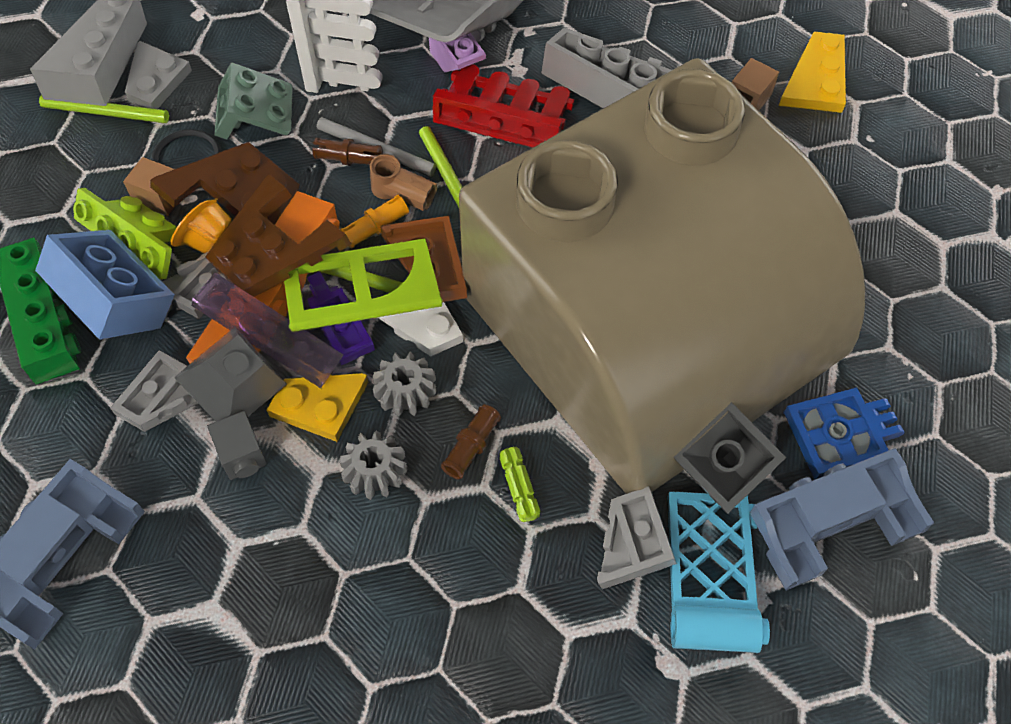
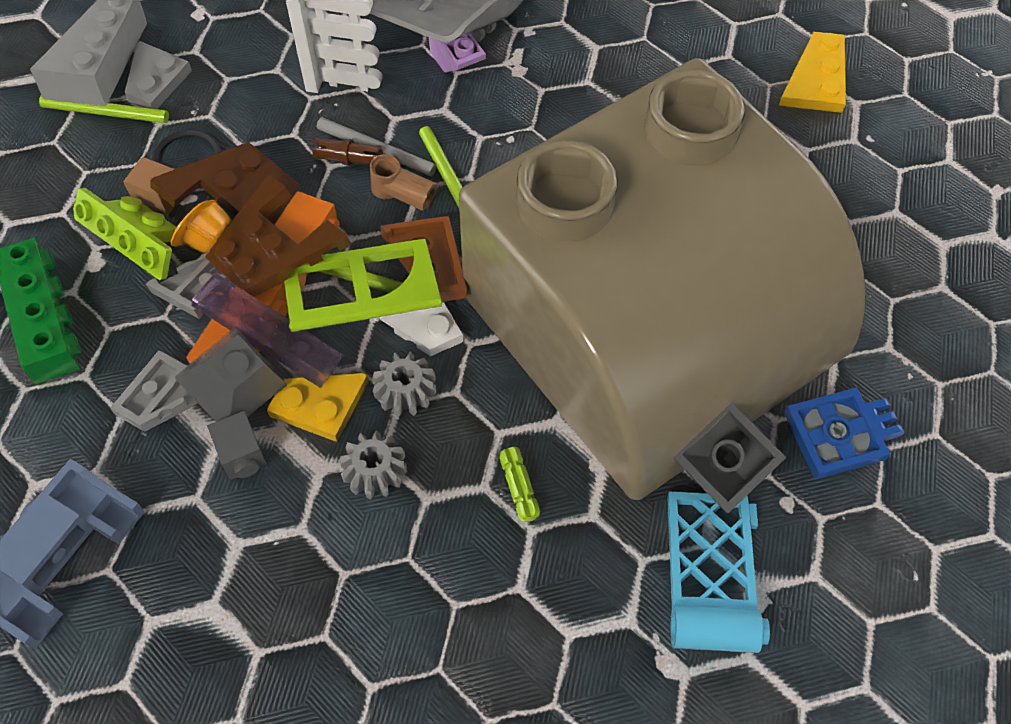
(104, 283): medium blue brick -> none
(254, 100): sand green bracket -> none
(347, 338): dark purple hinge -> none
(373, 219): light orange pin -> none
(471, 441): reddish brown pin -> none
(499, 120): red fence -> none
(594, 70): light grey wedge -> none
(634, 540): light grey wing -> none
(756, 82): medium nougat brick -> none
(835, 503): sand blue bracket -> none

